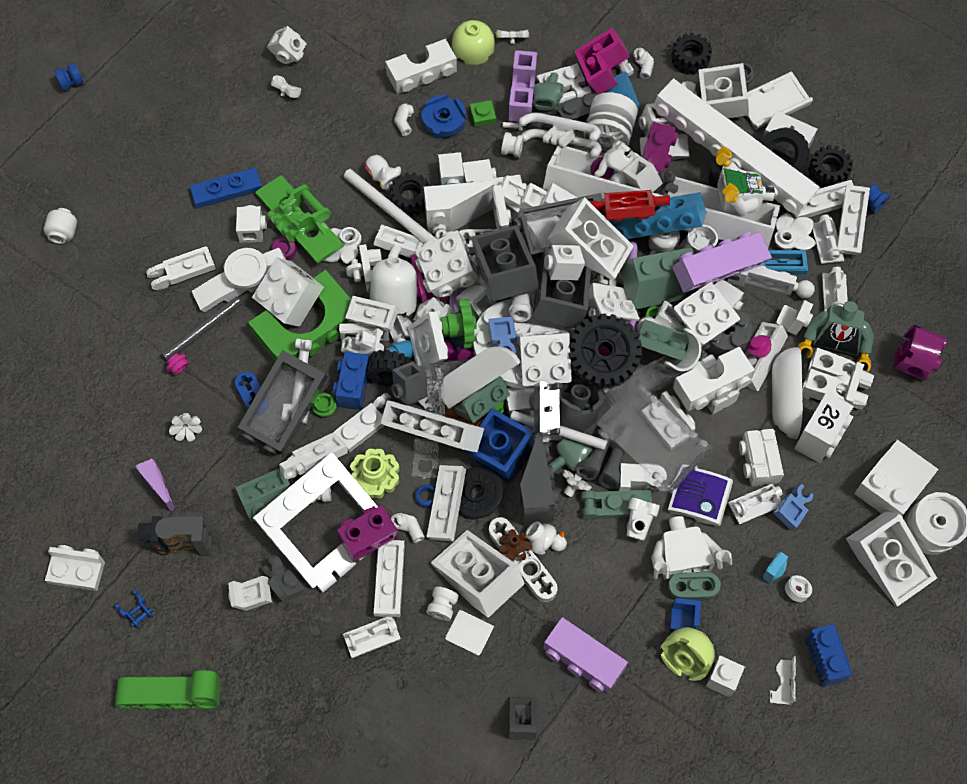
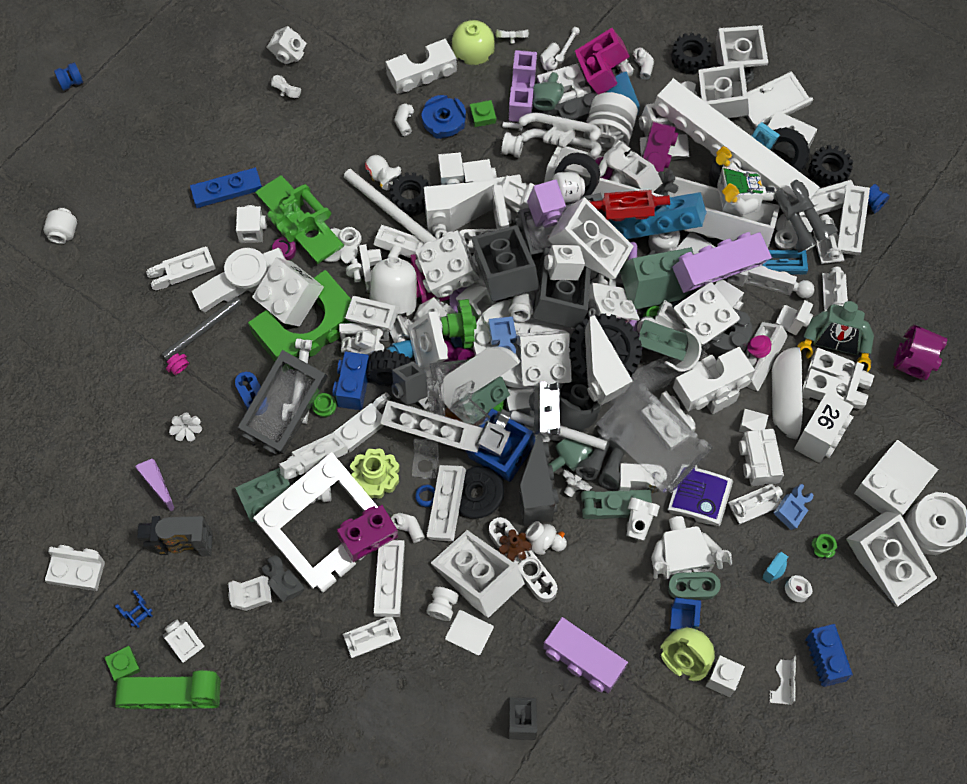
(122, 663): none -> bright green plate
(182, 639): none -> white bracket
(467, 409): none -> clear bracket
(494, 434): none -> plate
(546, 204): none -> lavender brick
(547, 57): none -> white arm
(560, 57): none -> white hinge
(570, 185): none -> white head
(585, 161): none -> black tyre
(605, 371): none -> white slope
(701, 237): white wheel -> none
(741, 45): none -> white slope
(753, 421): none -> white slope
(765, 135): none -> medium azure tile
(805, 205): none -> dark grey piece
(829, 541): none -> bright green plate

